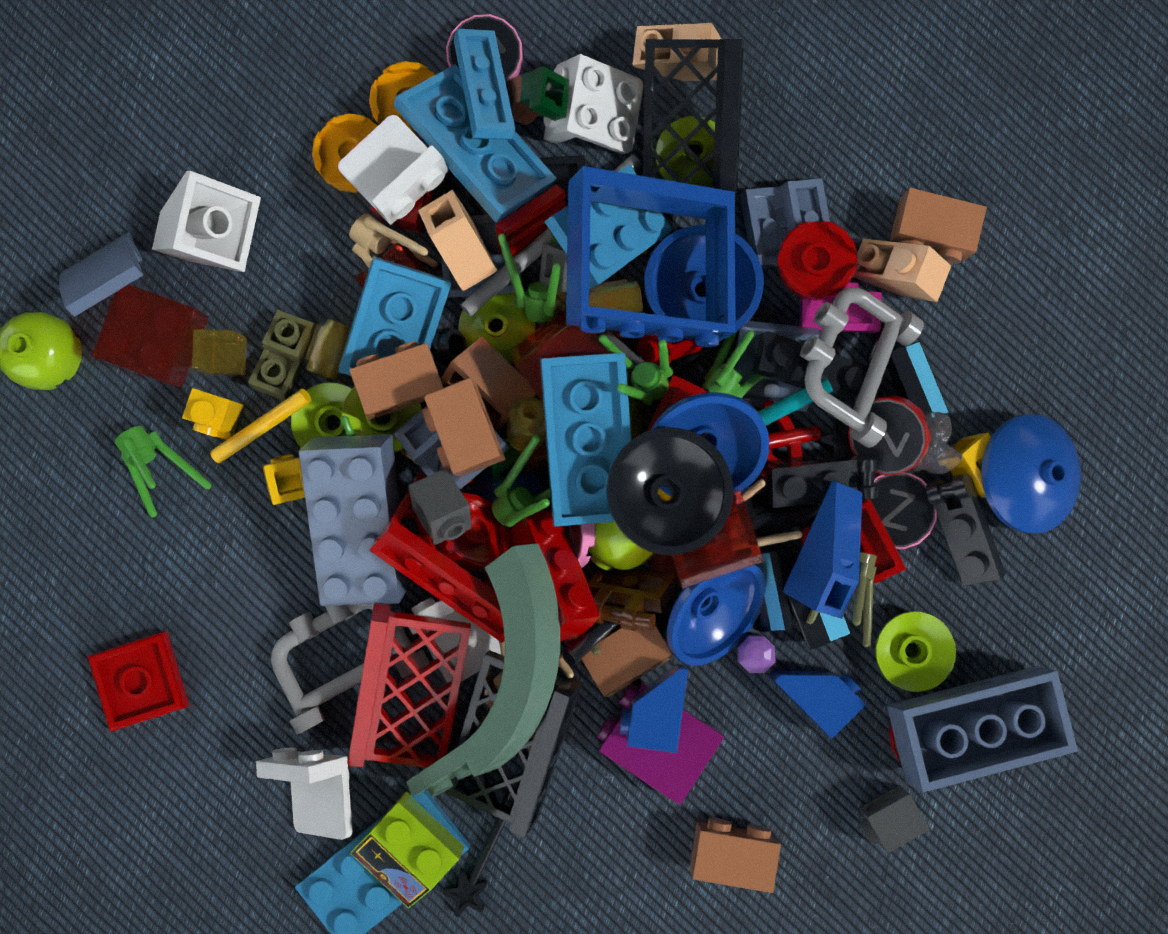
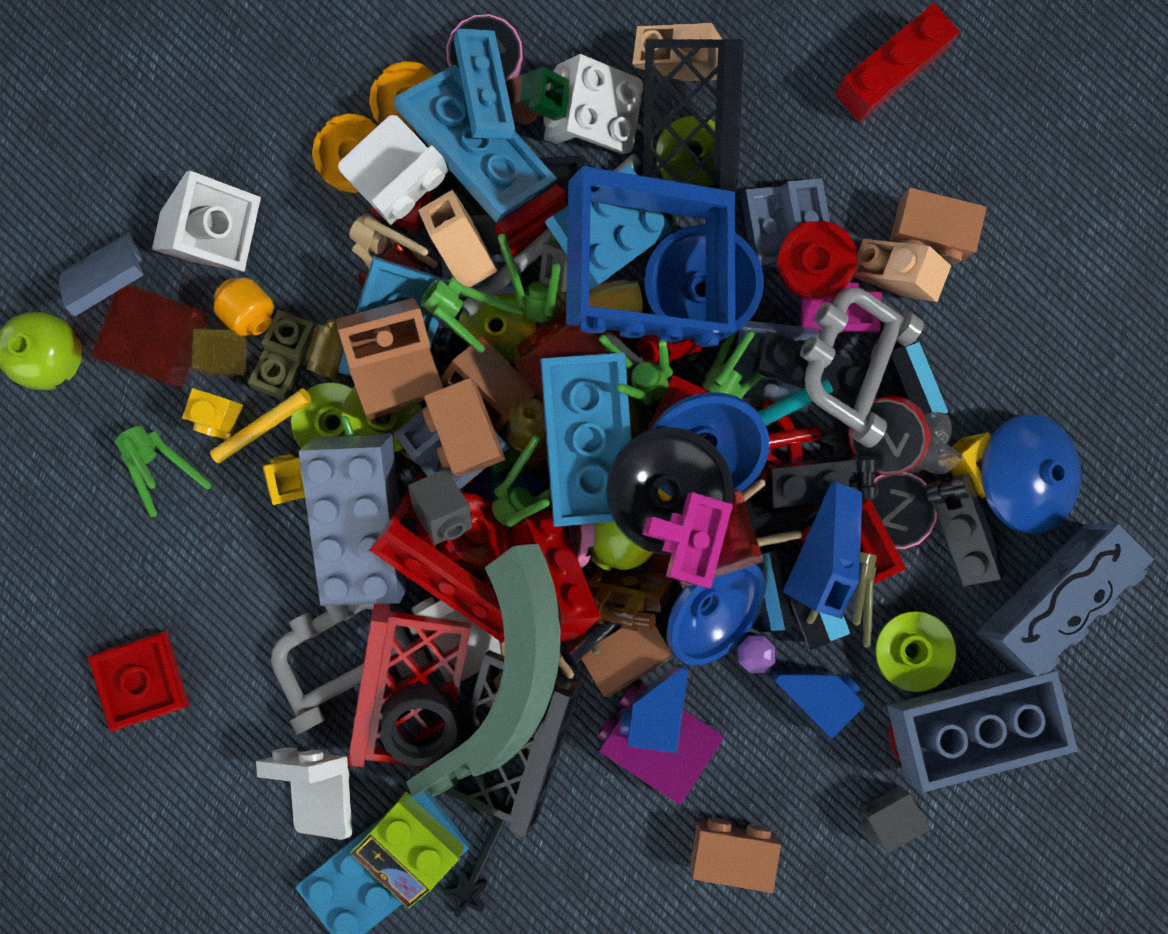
(243, 306): none -> light orange head
(382, 333): none -> nougat brick
(420, 752): none -> black tyre
(444, 303): none -> bright green plant
(693, 538): none -> dark pink hinge
(896, 62): none -> red brick
(1065, 598): none -> sand blue brick

